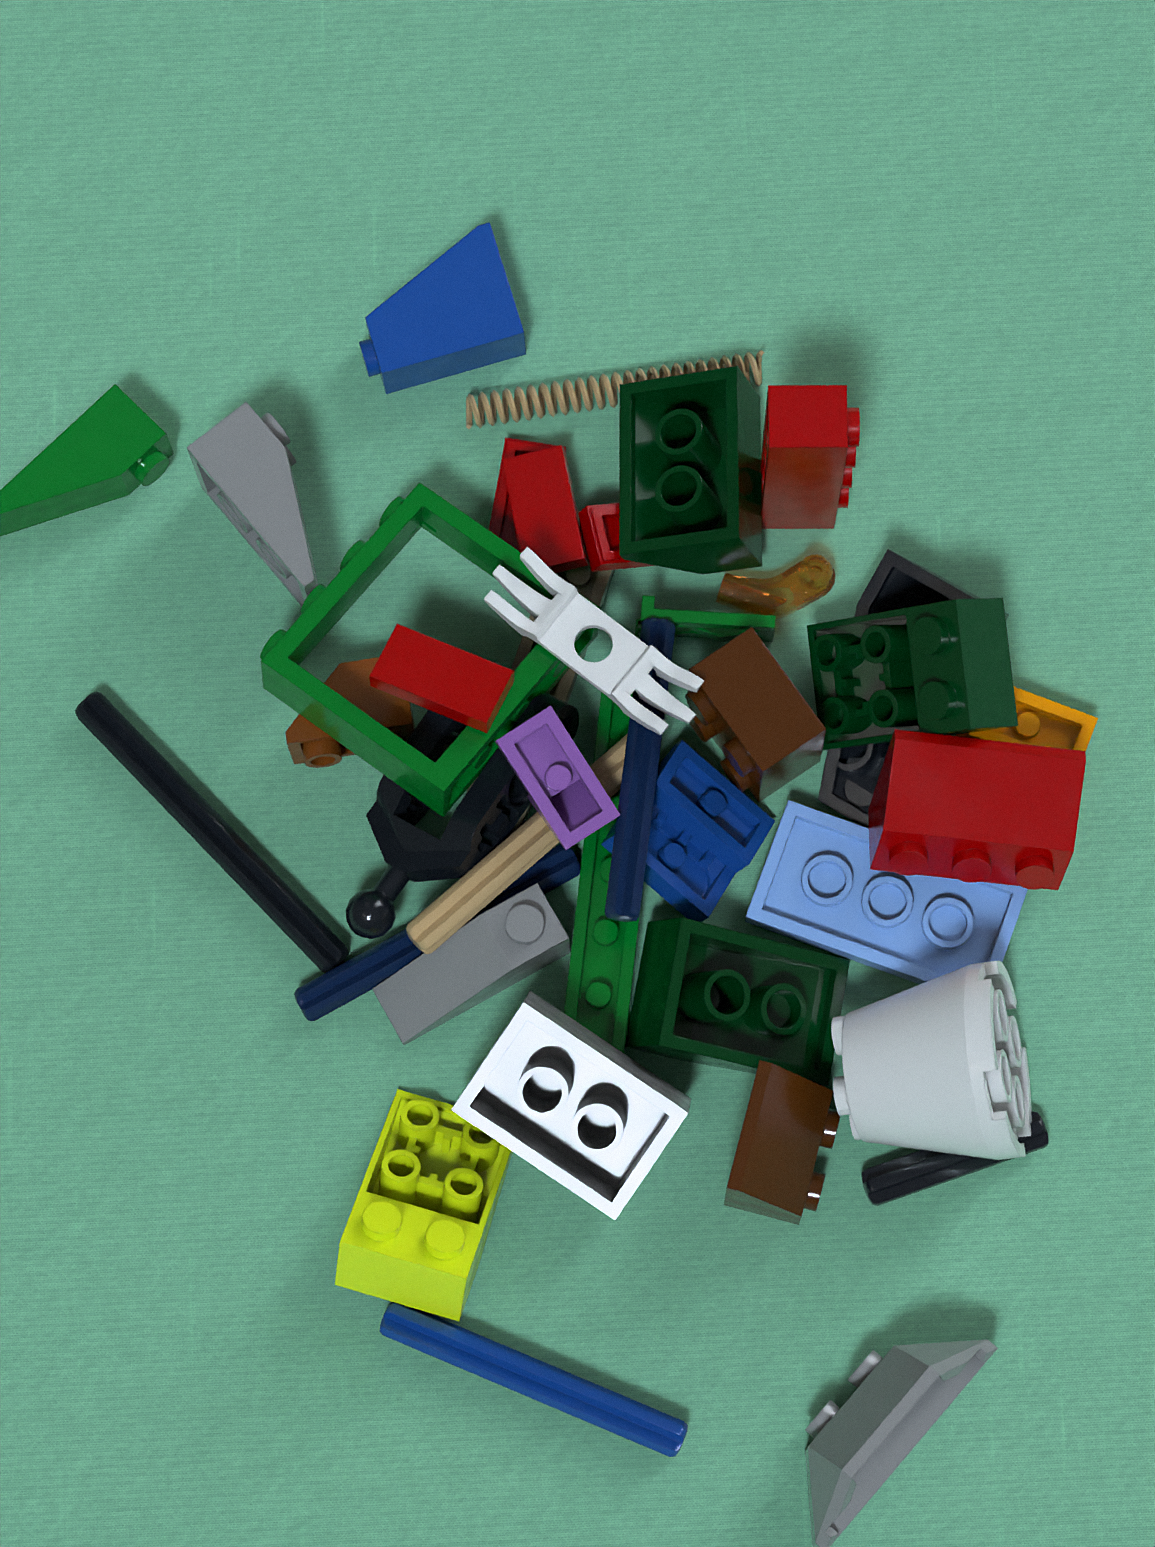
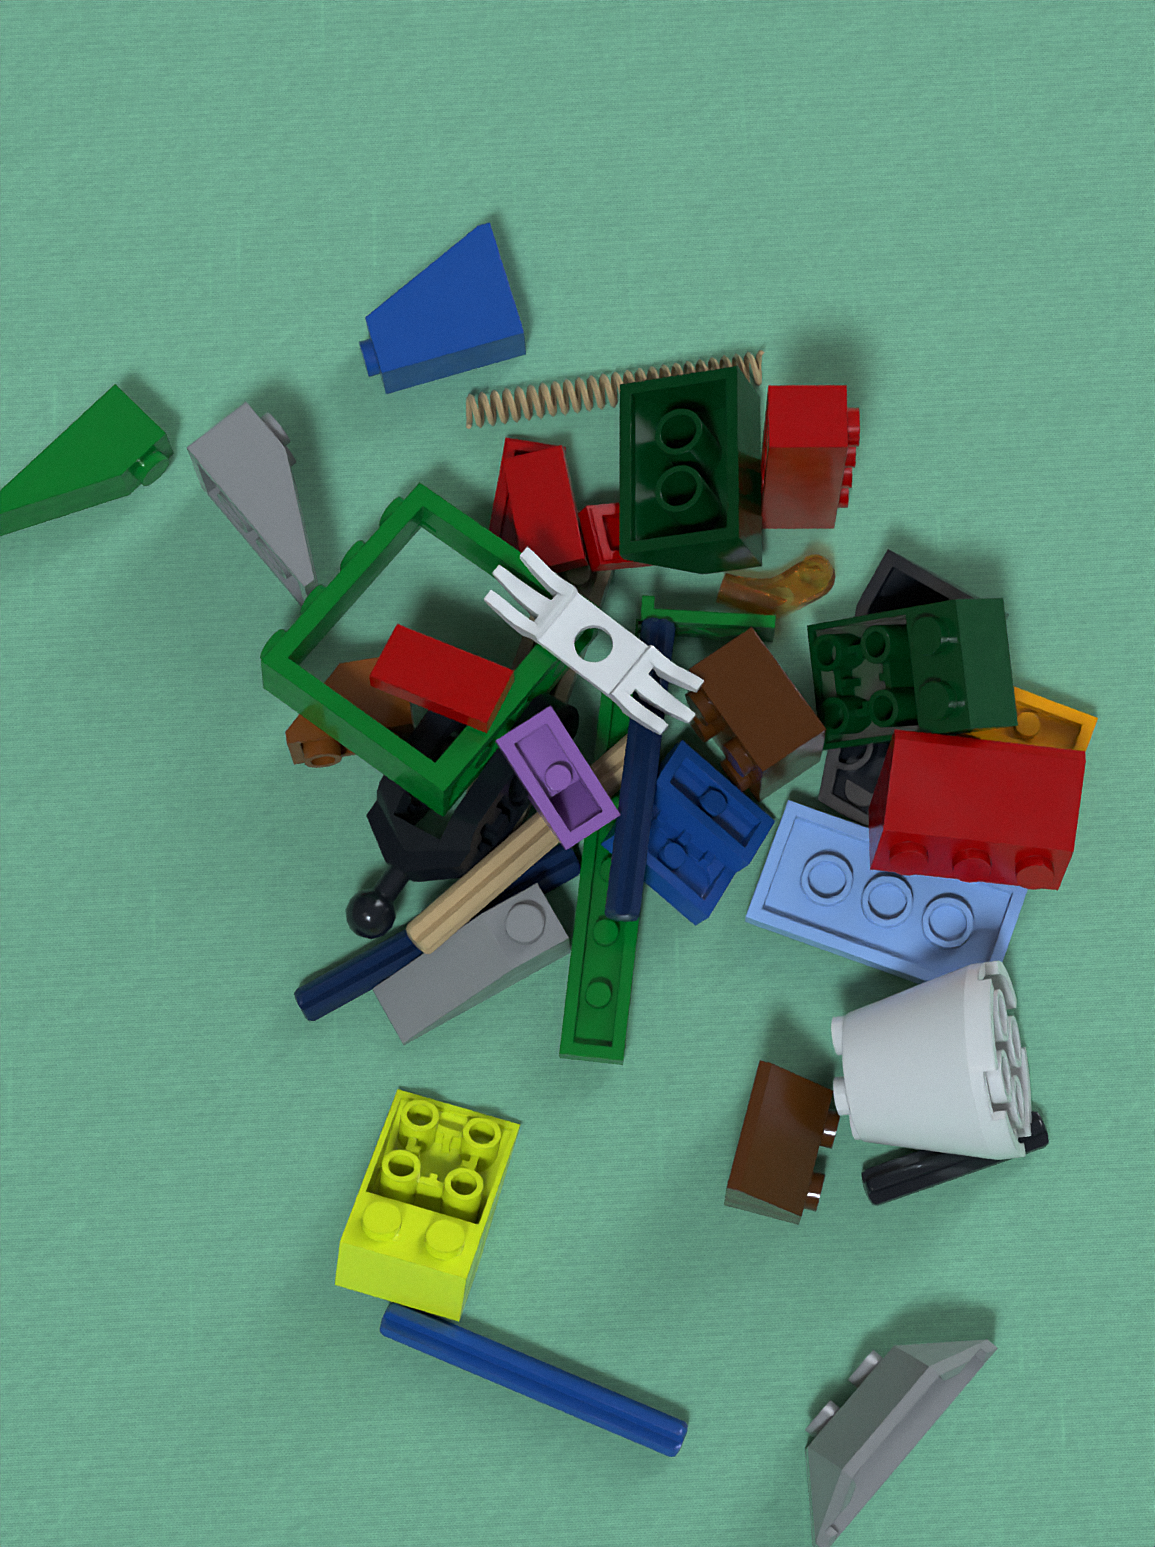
(211, 832): black axle -> none
(572, 1105): brick -> none
(735, 1000): dark green slope -> none

